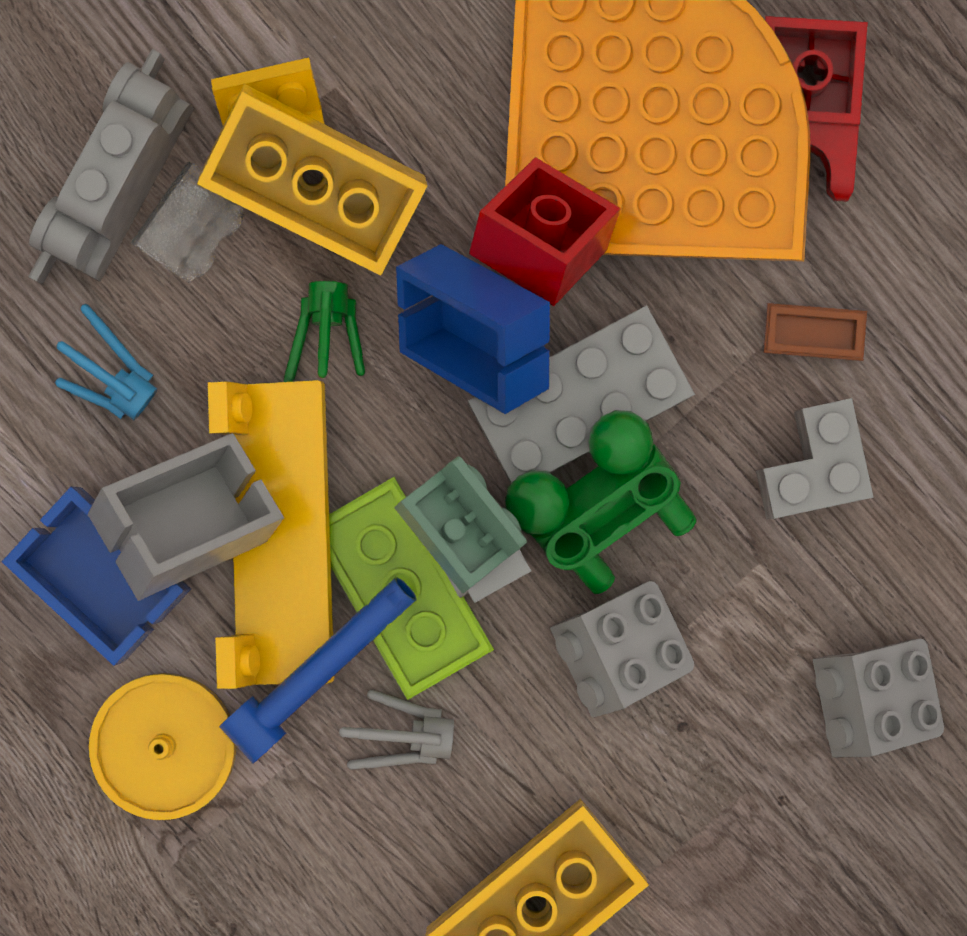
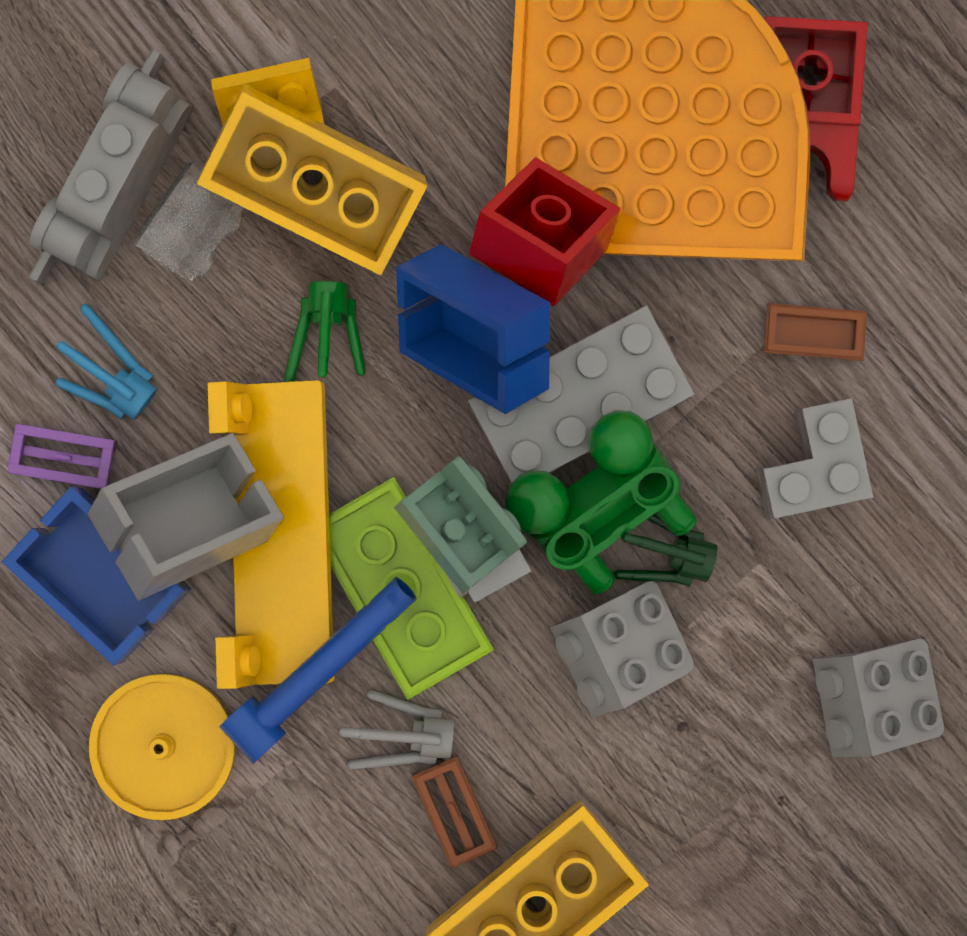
(104, 463): none -> medium lavender tile
(437, 771): none -> dark orange tile
(689, 557): none -> dark green plant

